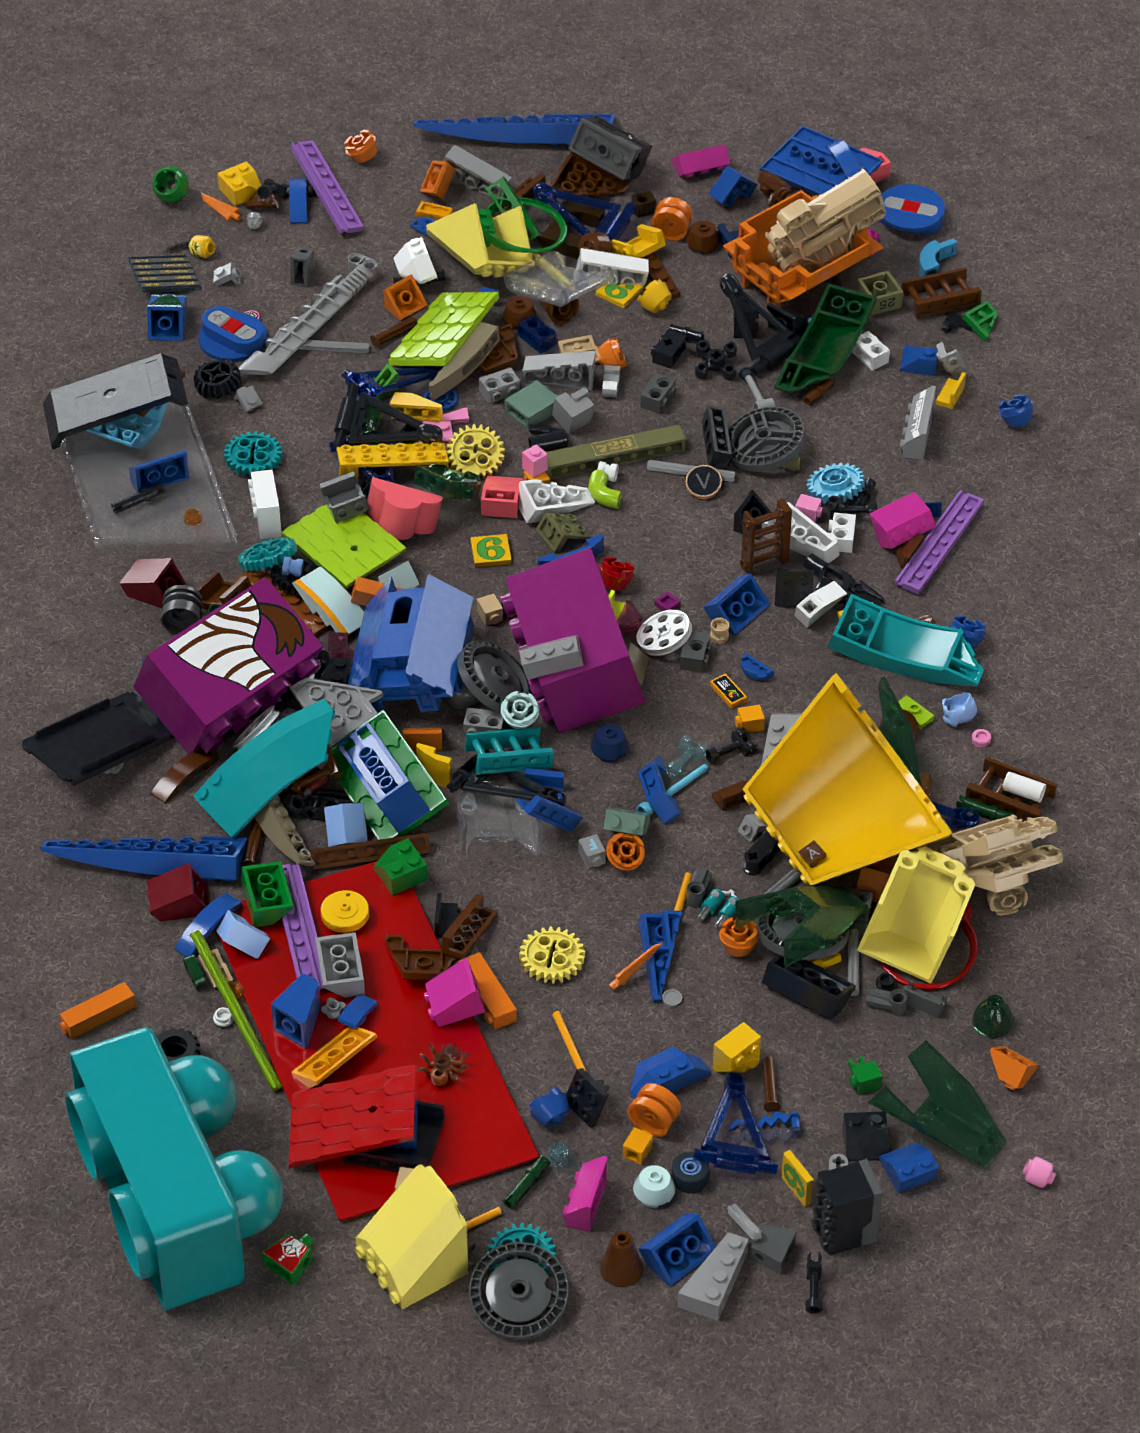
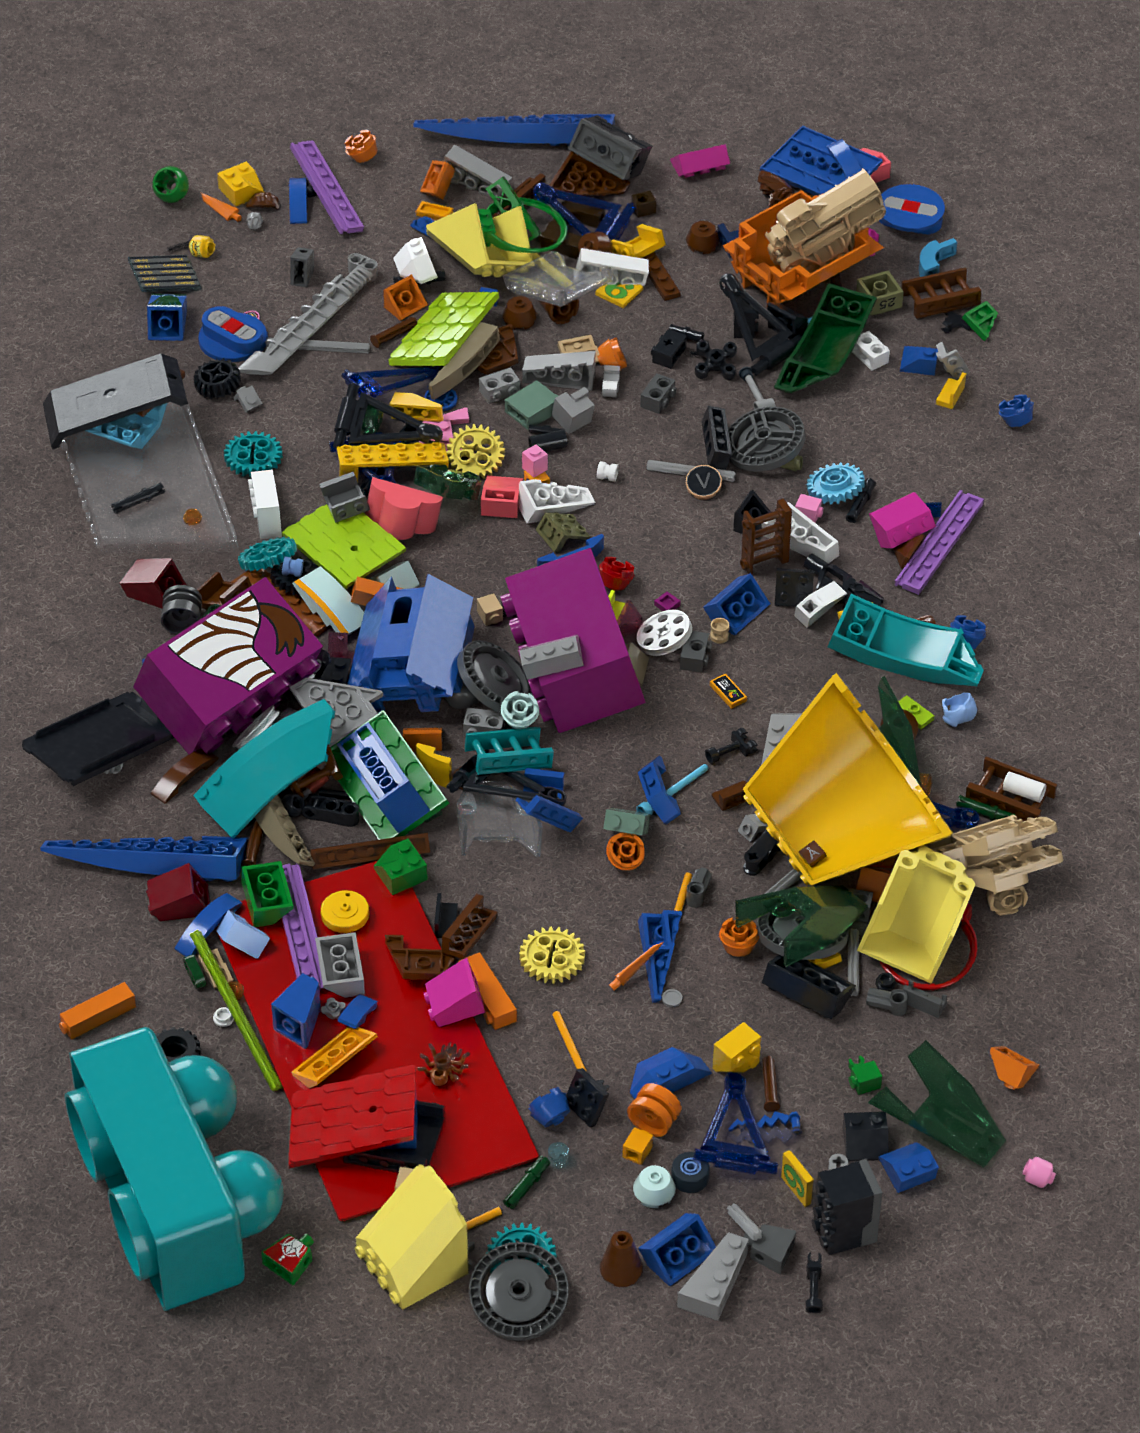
(166, 470): blue slope -> none
(227, 273): light grey bracket -> none
(271, 187): black bar -> none
(345, 824): light blue slope -> none
(387, 376): bright green slope -> none
(490, 550): yellow tile -> none
(537, 334): clear blue brick -> none
(586, 1195): dark pink slope -> none
(592, 851): light grey brick -> none
(602, 494): lime cylinder -> none
(609, 743): dark blue cone -> none
(616, 451): olive brick -> none
(655, 296): yellow cone -> none
(673, 218): orange wheel -> none
(688, 750): clear light blue bar -> none
(713, 901): teal piece -> none
(731, 185): blue brick -> none
(750, 718): light orange brick -> none
(754, 669): blue plate -> none
(818, 391): reddish brown pin -> none
(835, 502): black bar -> none
(843, 530): white brick -> none
(918, 424): light grey slope -> none
(981, 738): bright pink tile -> none
(993, 1017): clear green piece -> none

